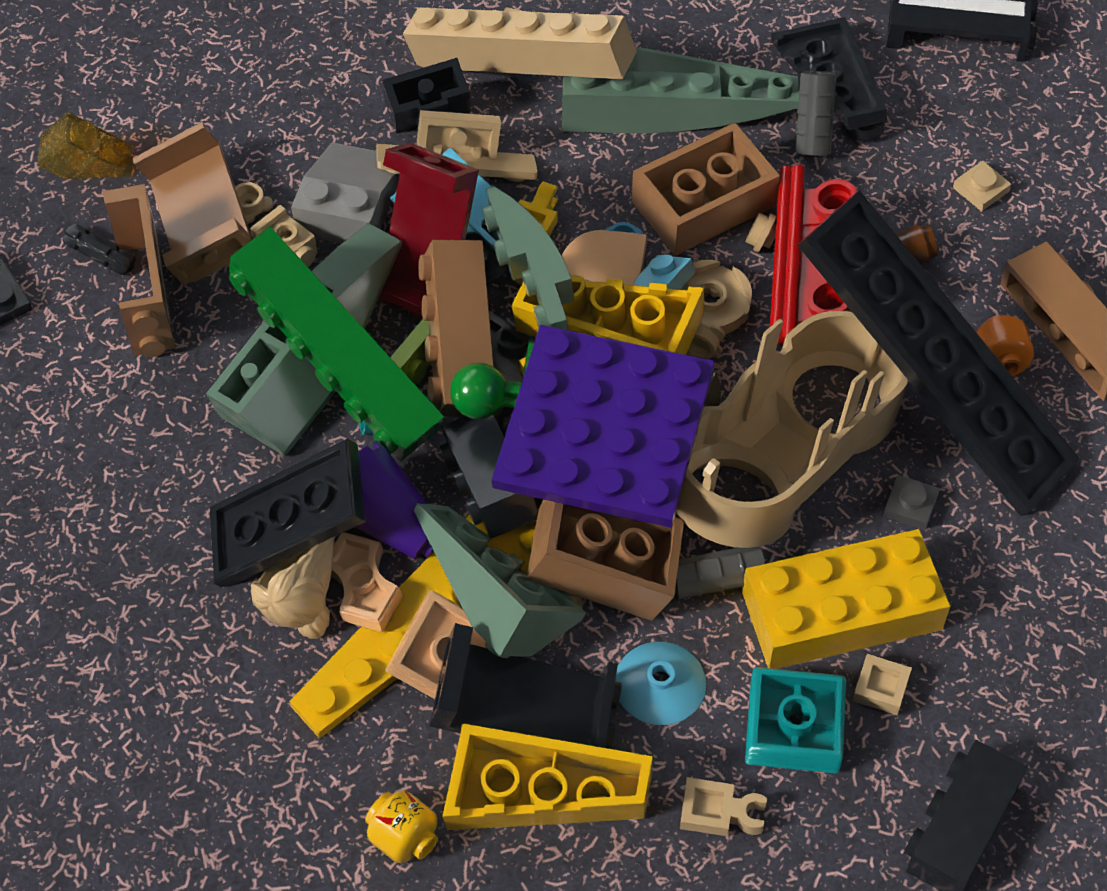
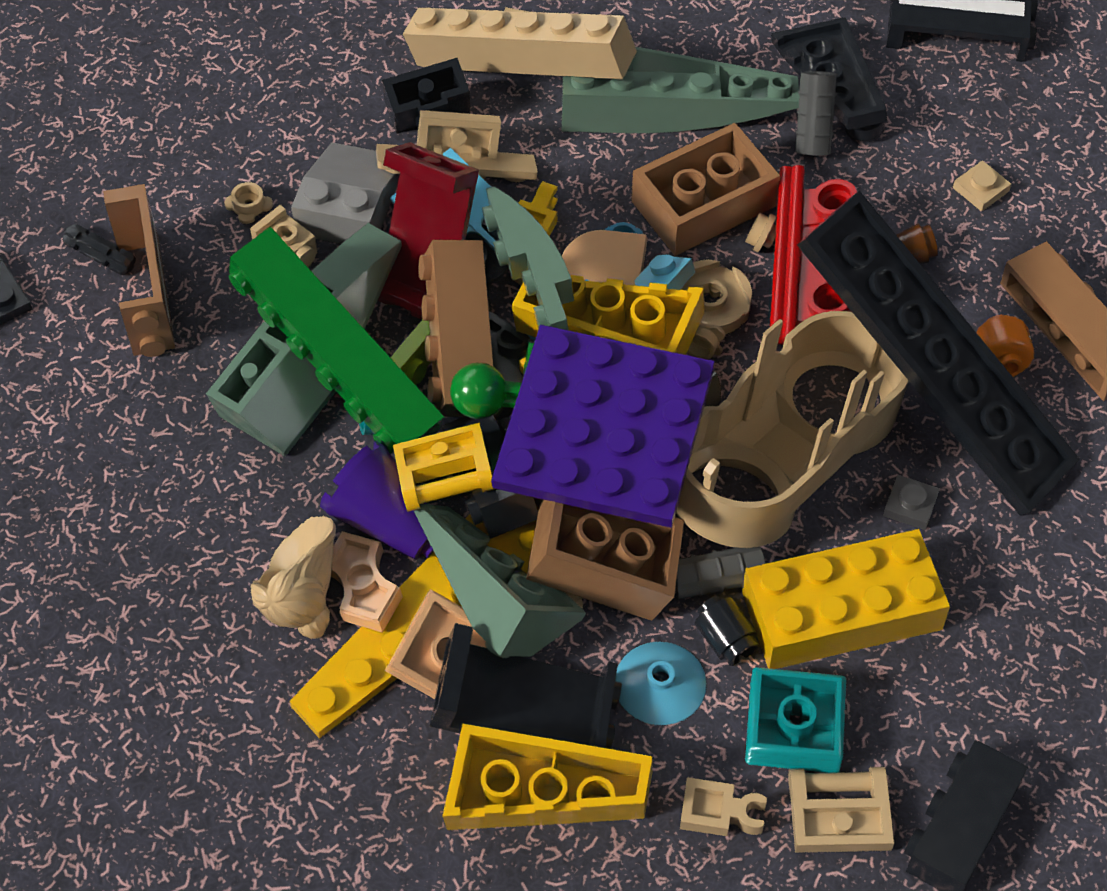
(83, 151): clear yellow slope -> none
(195, 203): medium nougat panel -> none
(287, 514): black tile -> none
(402, 826): yellow head -> none
(442, 456): none -> yellow plate
(726, 629): none -> black brick
(841, 823): none -> tan plate
(882, 684): tan plate -> none

